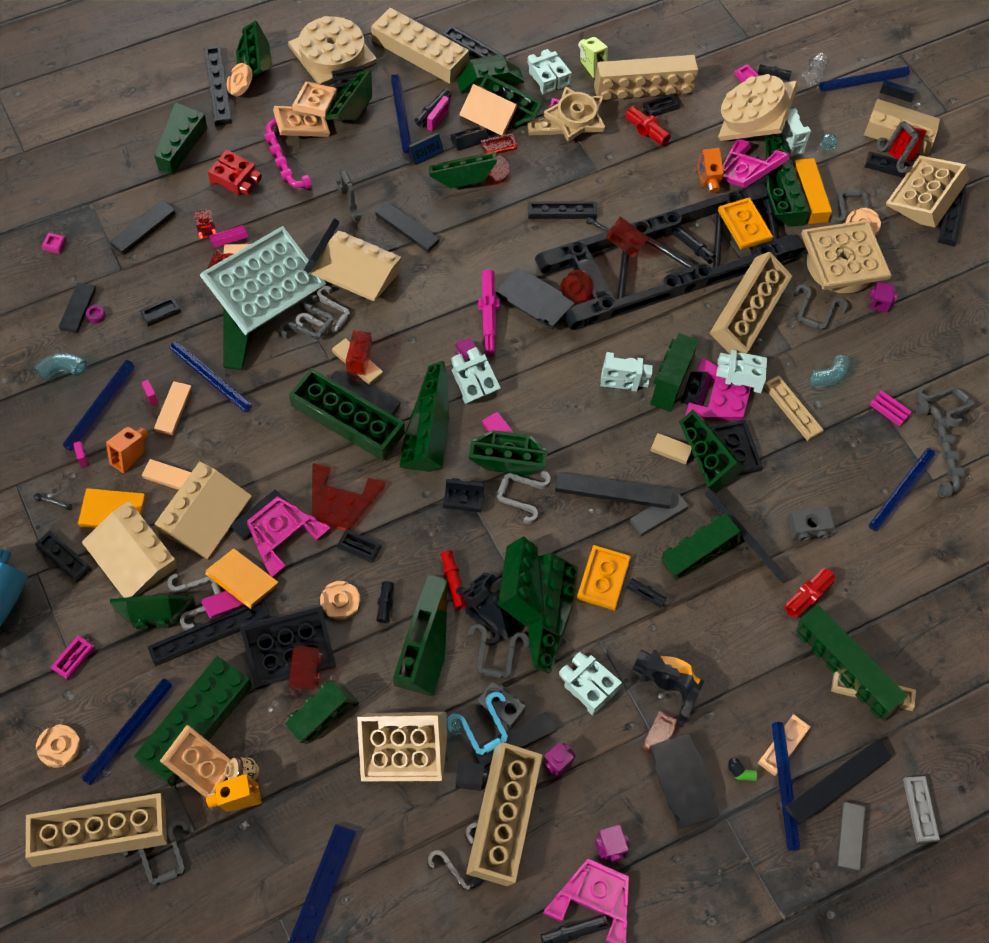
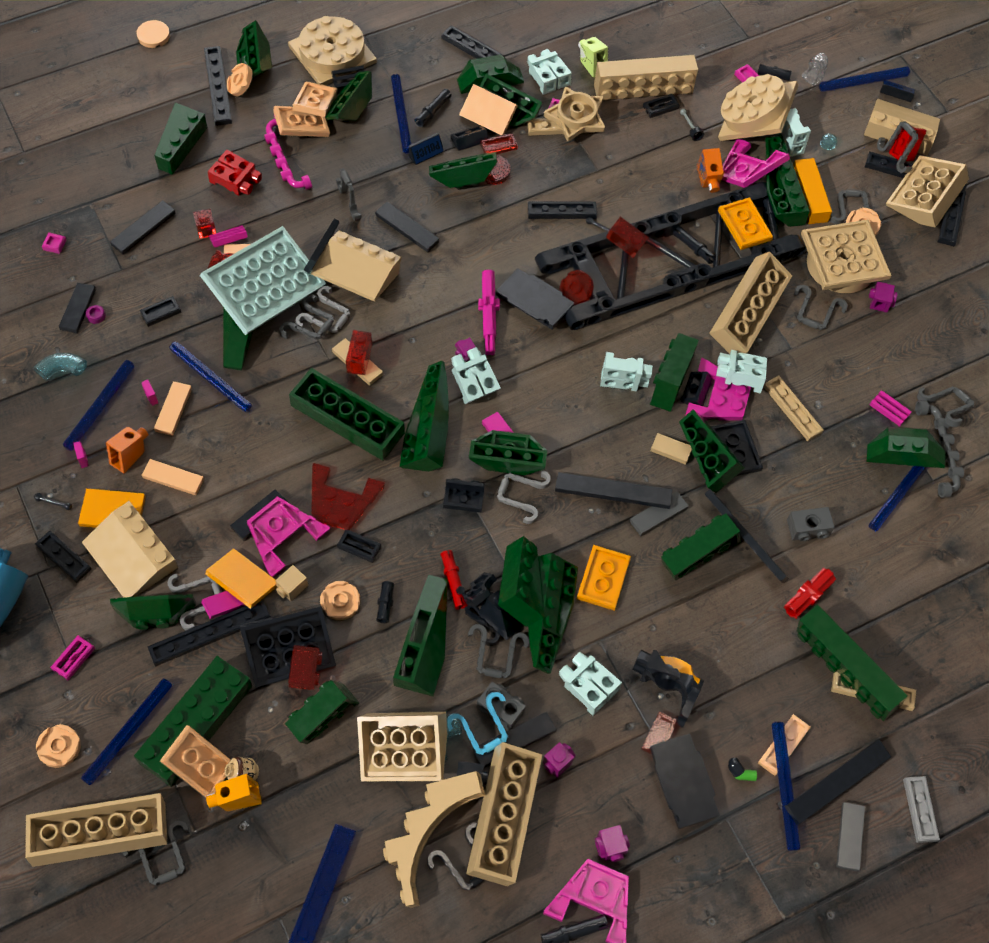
(153, 34): none -> light nougat tile
(202, 511): tan slope -> none
(291, 583): none -> tan brick
(368, 393): black tile -> none
(406, 851): none -> tan arch
(420, 45): tan brick -> none
(438, 113): dark pink tile -> none
(646, 593): black pin -> none
(647, 125): red piece -> none
(694, 130): none -> black hinge
(831, 375): clear light blue cylinder -> none
(906, 447): none -> dark green wedge

